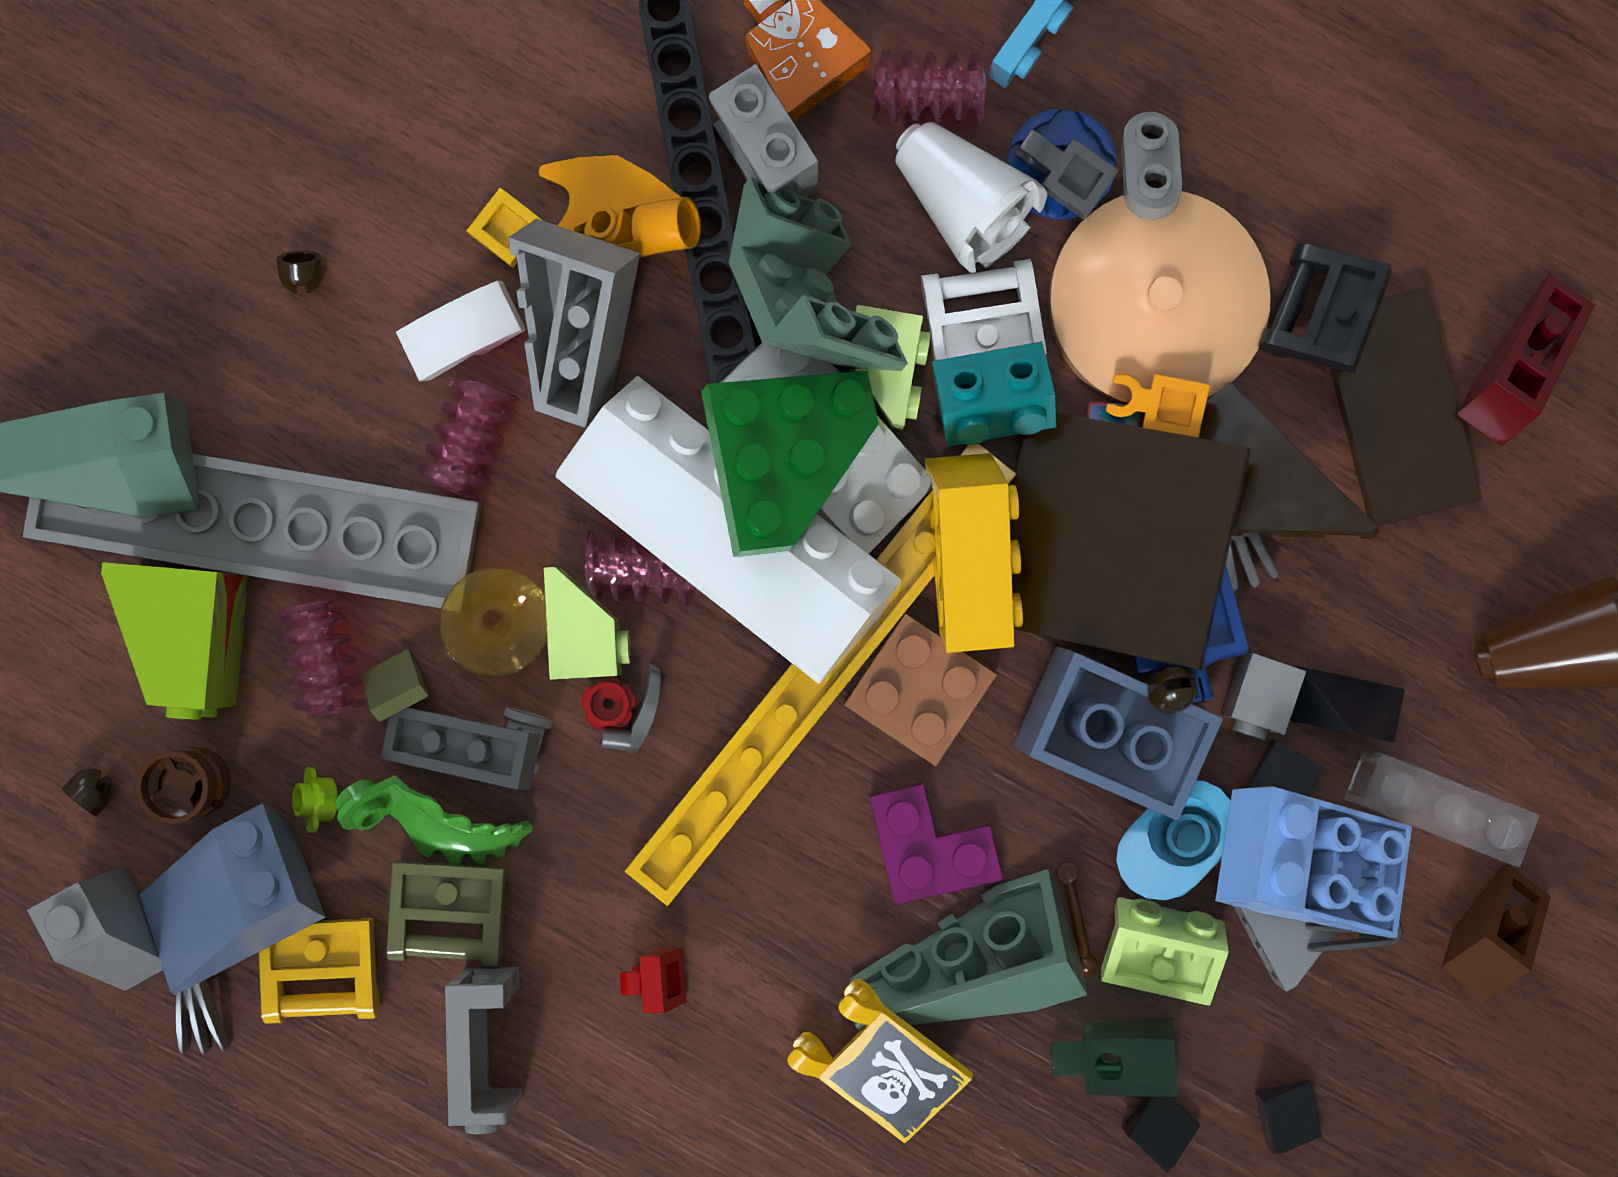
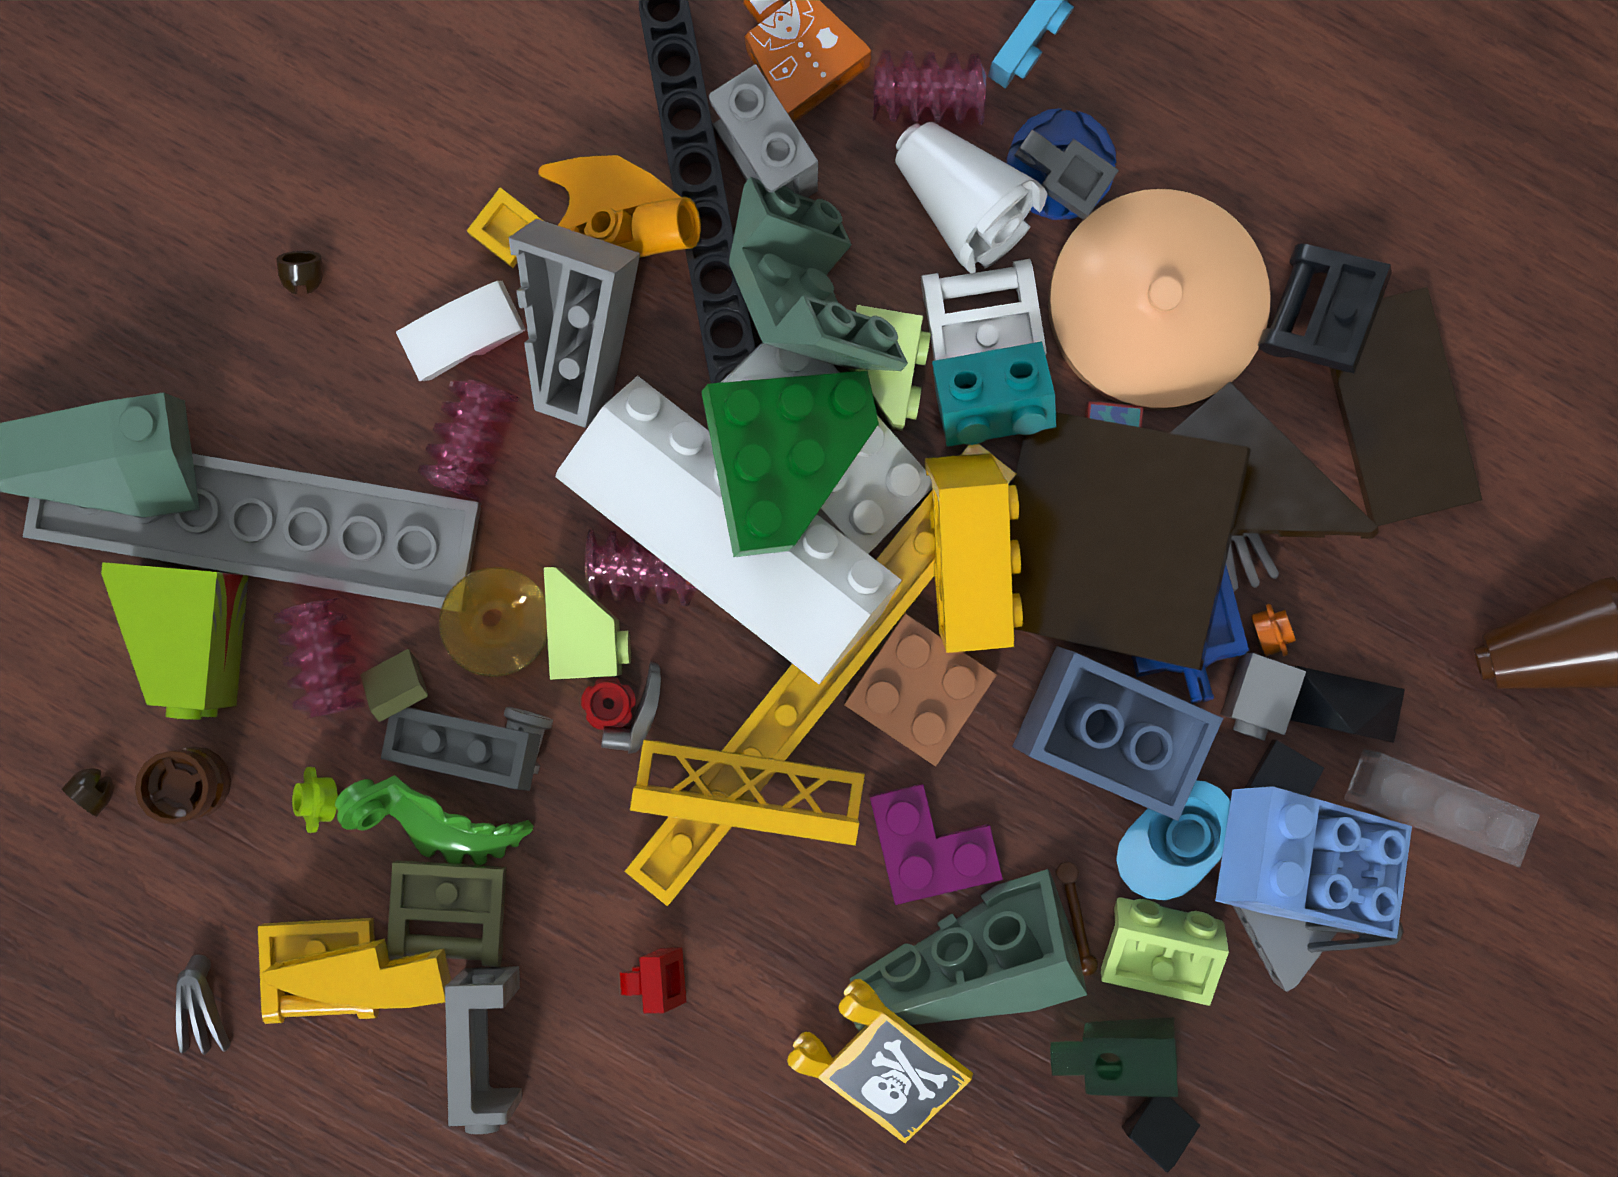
(100, 930): light grey slope -> none
(230, 898): sand blue slope -> none
(364, 977): none -> yellow slope
(746, 813): none -> yellow fence
(1150, 161): light grey plate -> none
(1169, 405): light orange plate -> none
(1174, 700): dark brown hinge -> none
(1273, 630): none -> orange plate
(1288, 1116): black slope -> none
(1498, 934): reddish brown slope -> none
(1527, 362): dark red slope -> none

